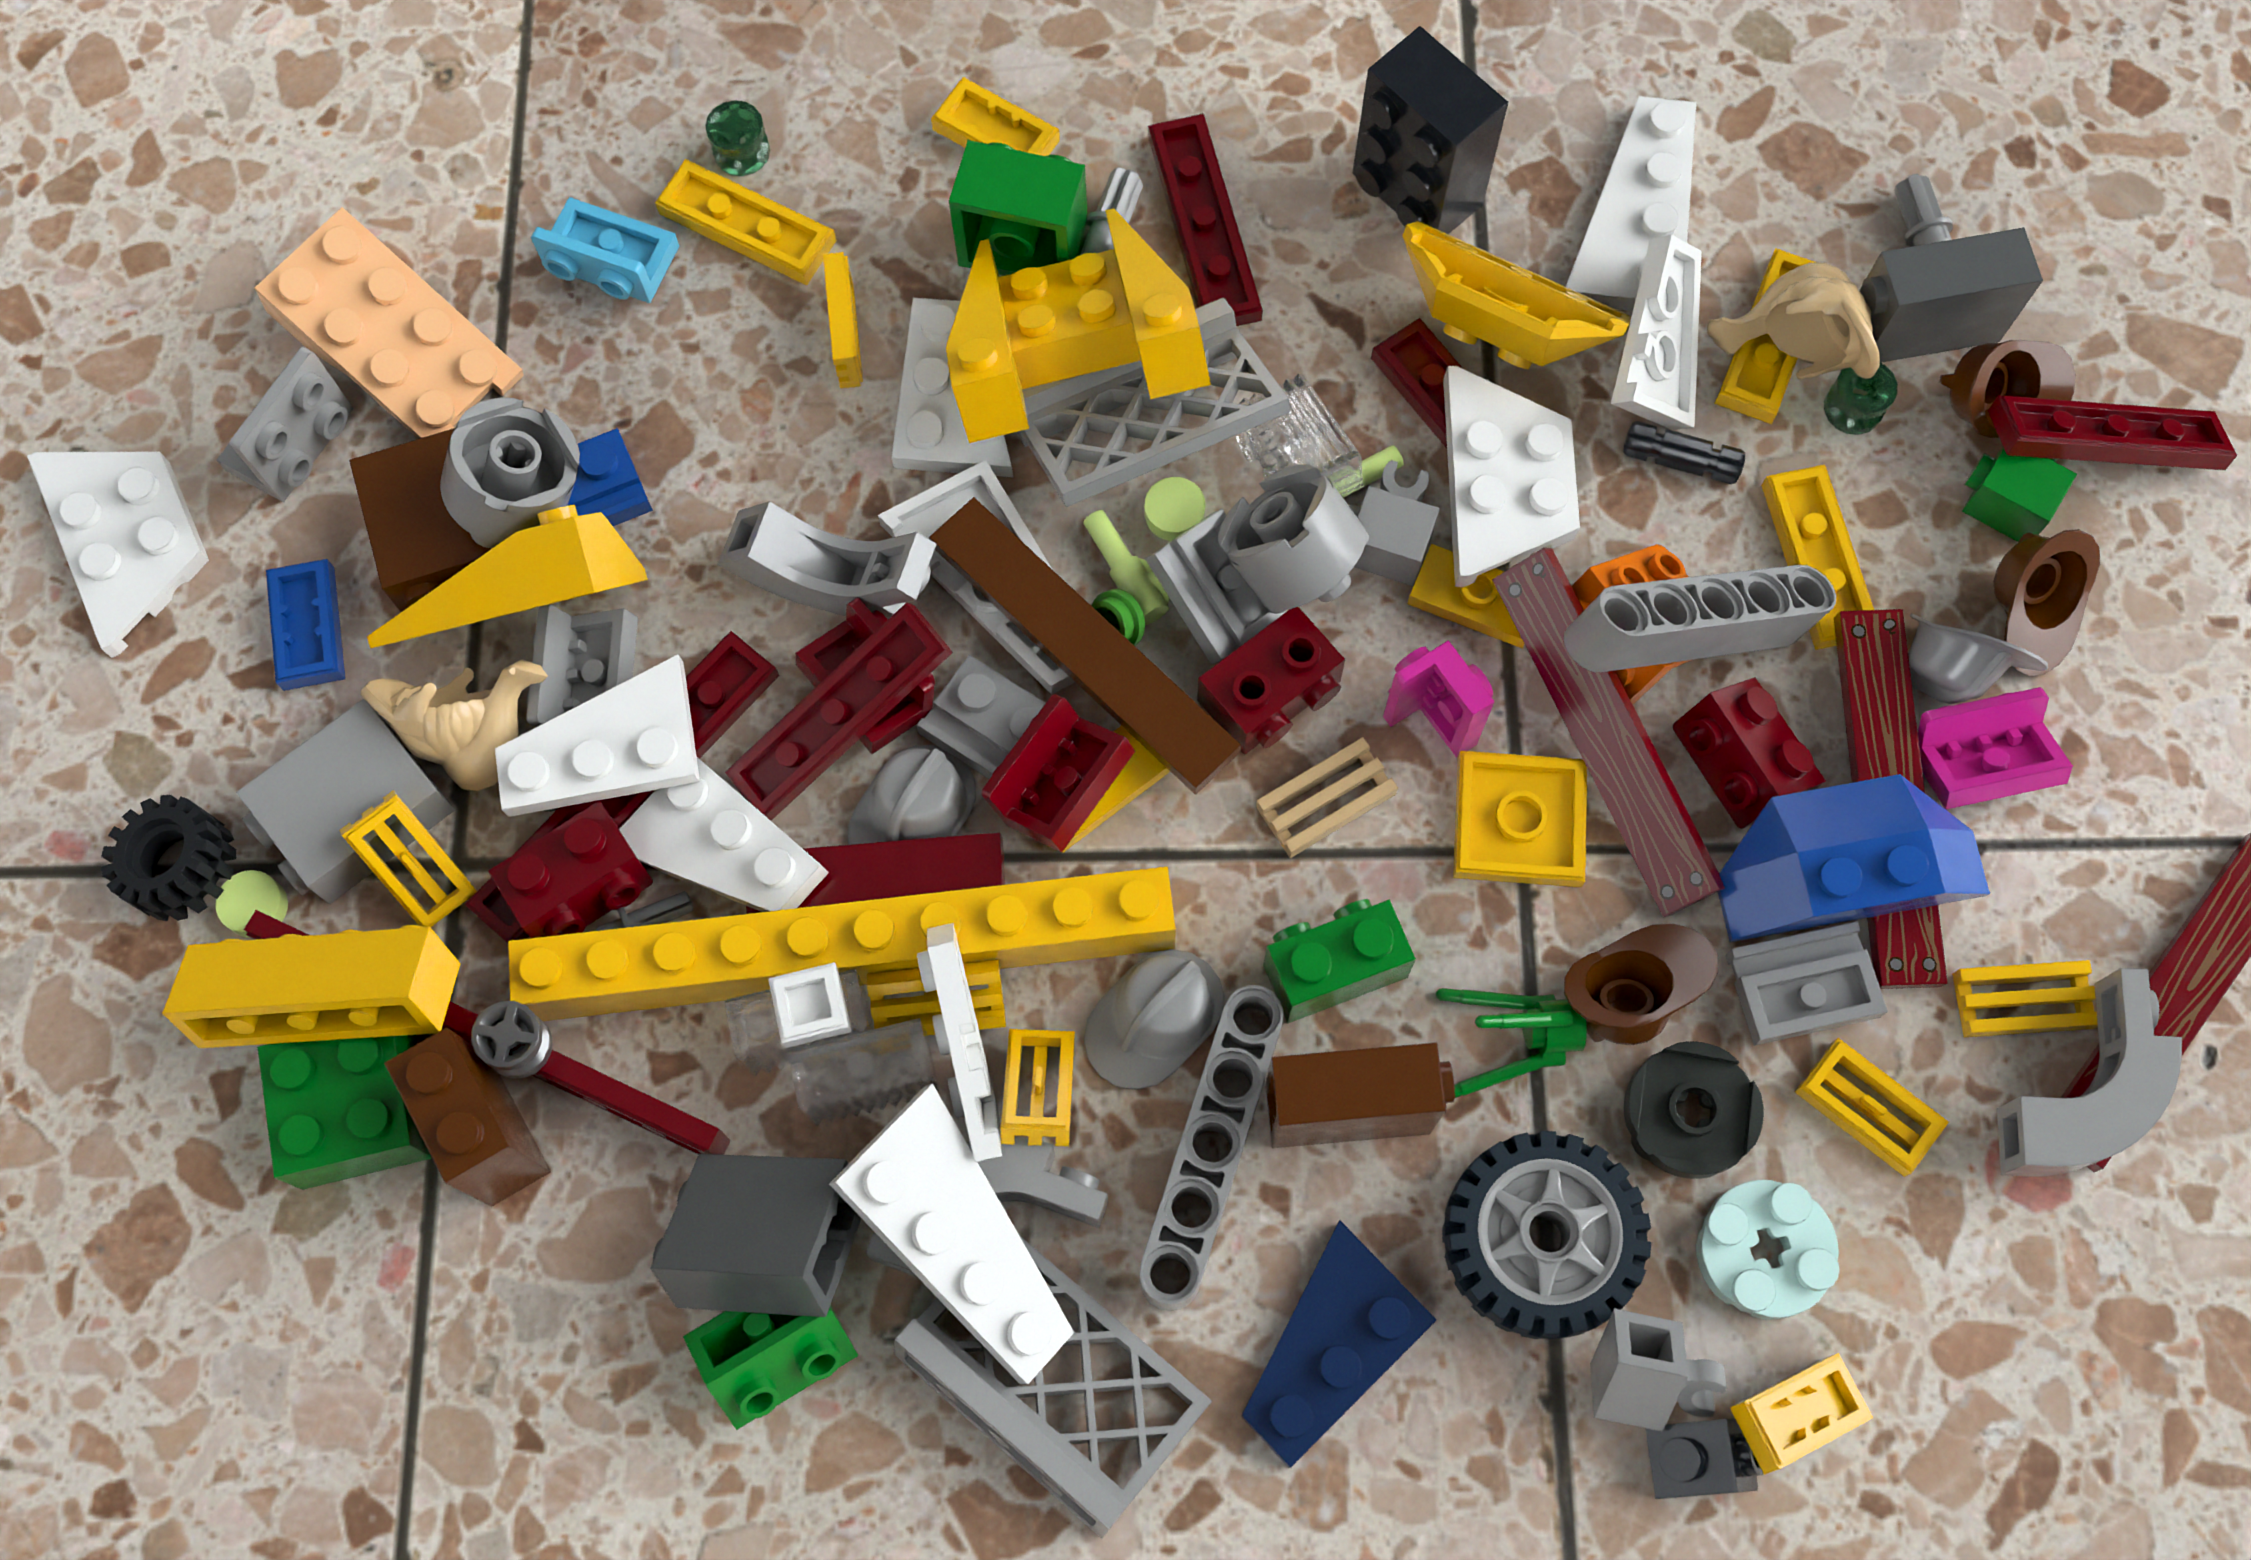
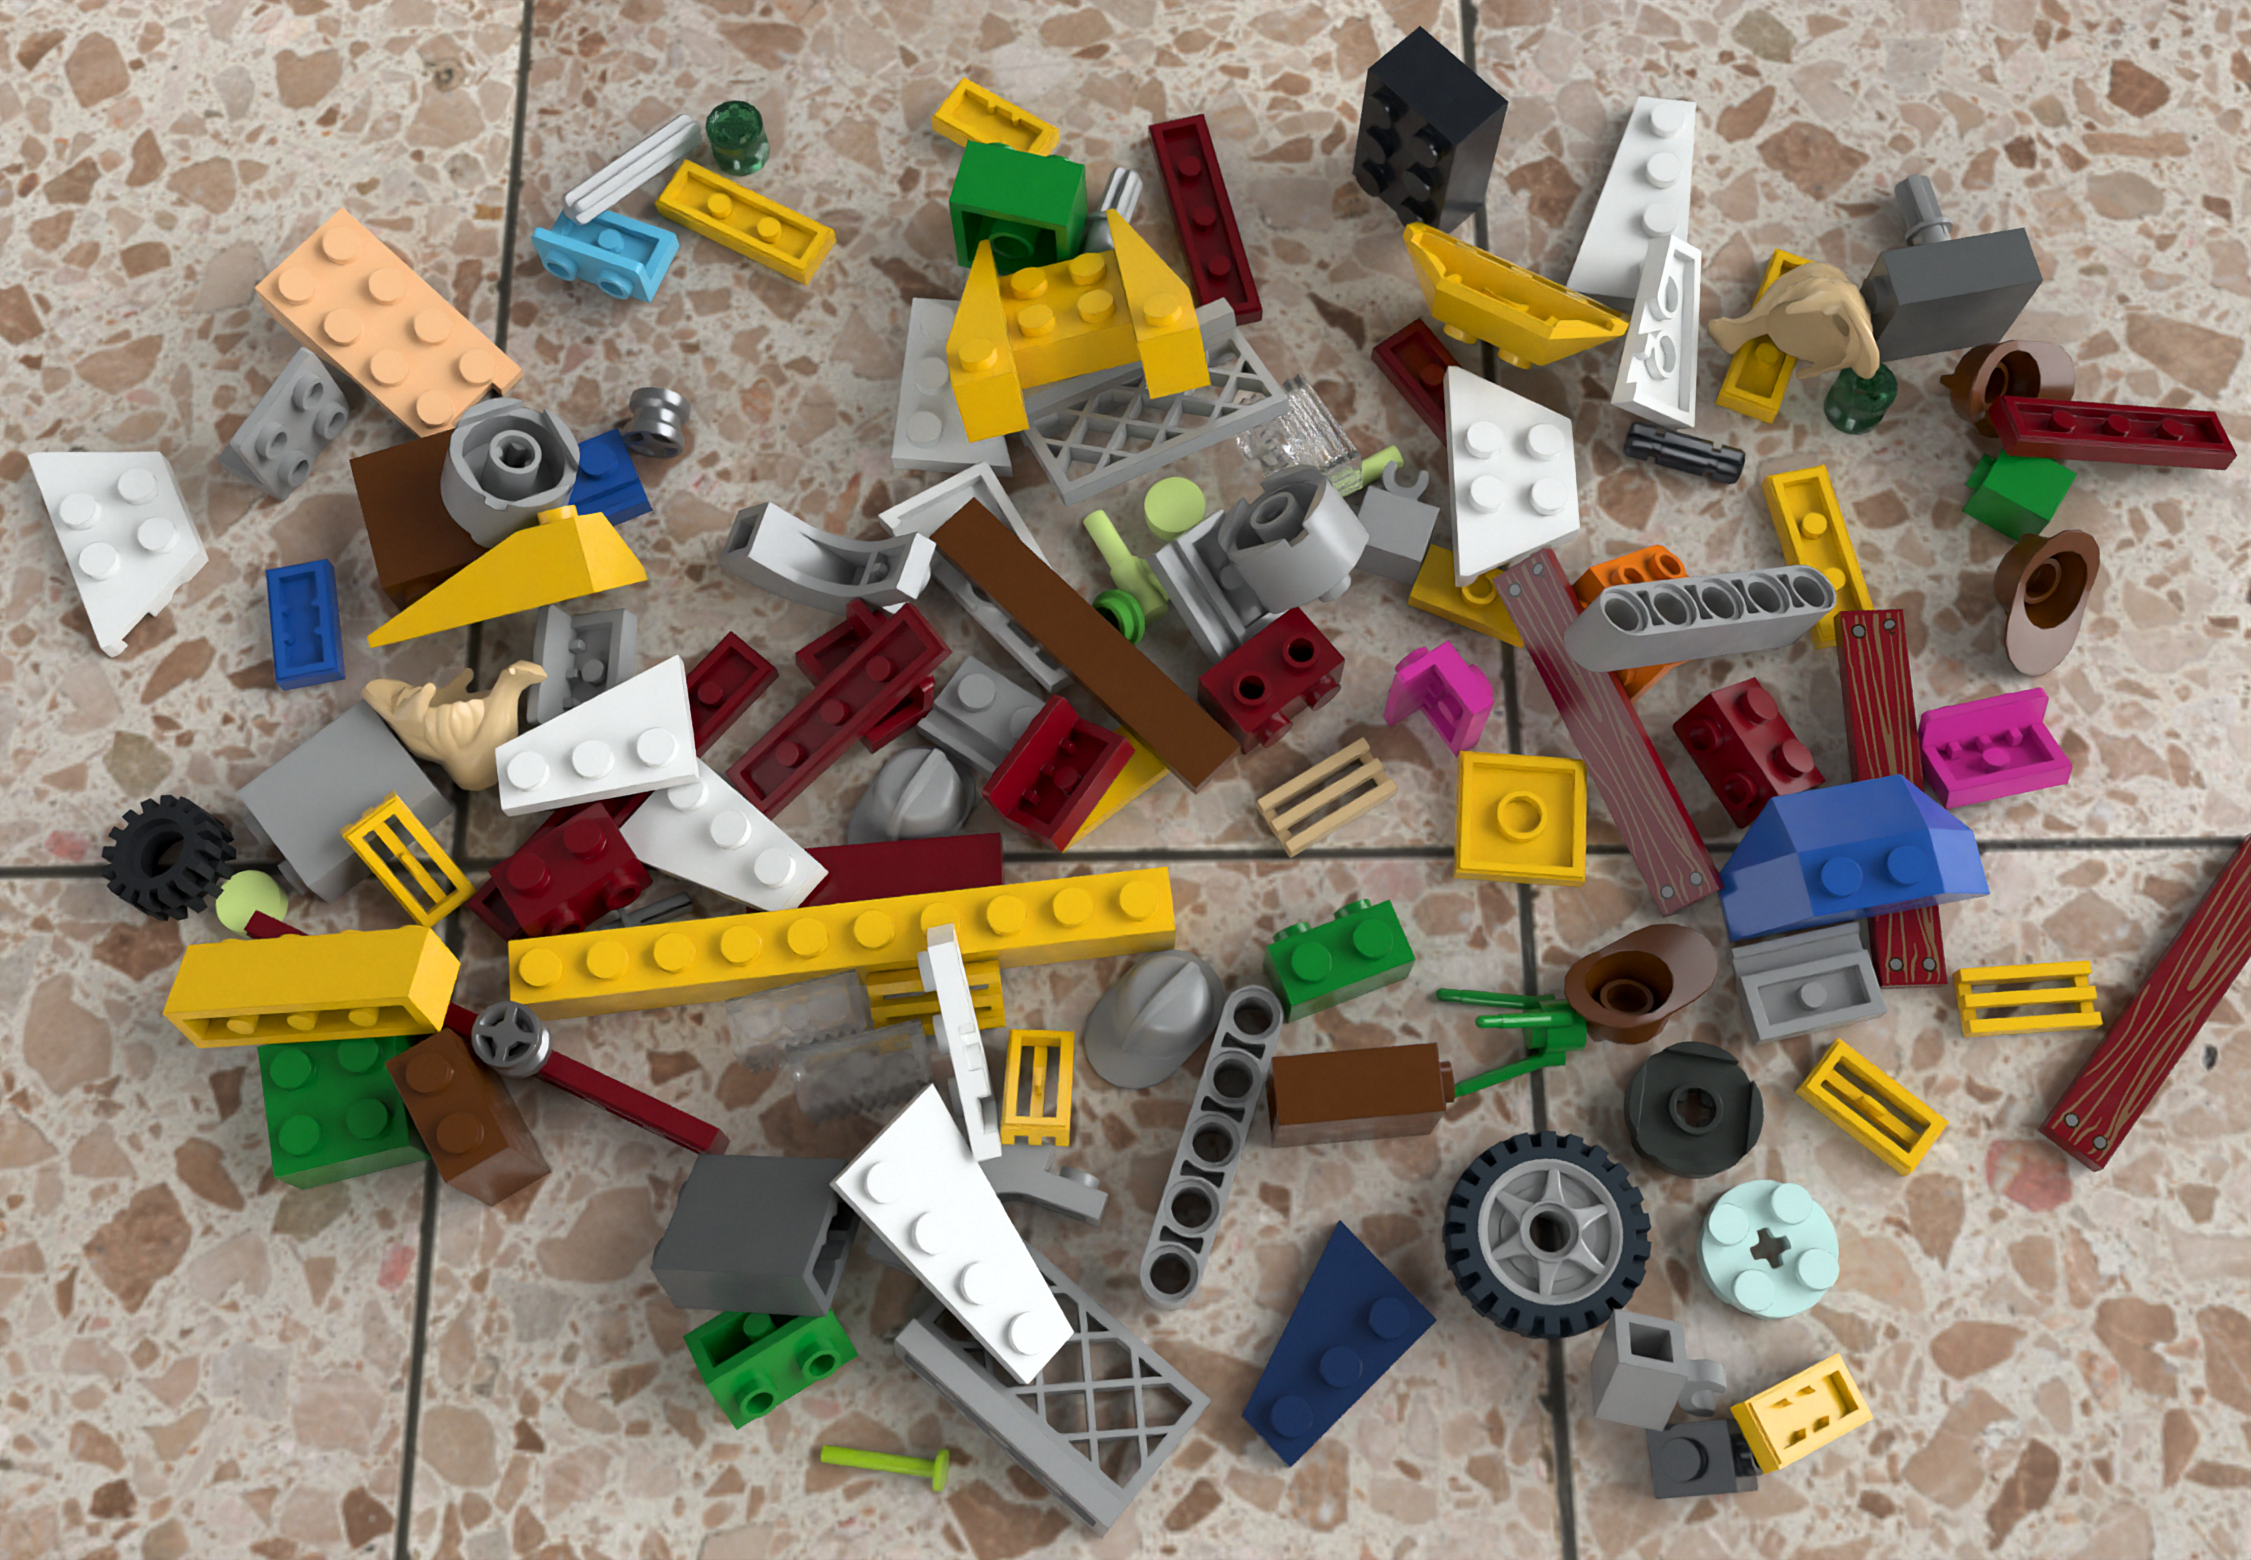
(631, 170): none -> axle
(656, 422): none -> flat silver wheel
(809, 1005): white tile -> none
(843, 320): yellow tile -> none
(893, 1463): none -> lime pin
(1962, 663): light grey piece -> none
(2121, 1104): light grey arch -> none

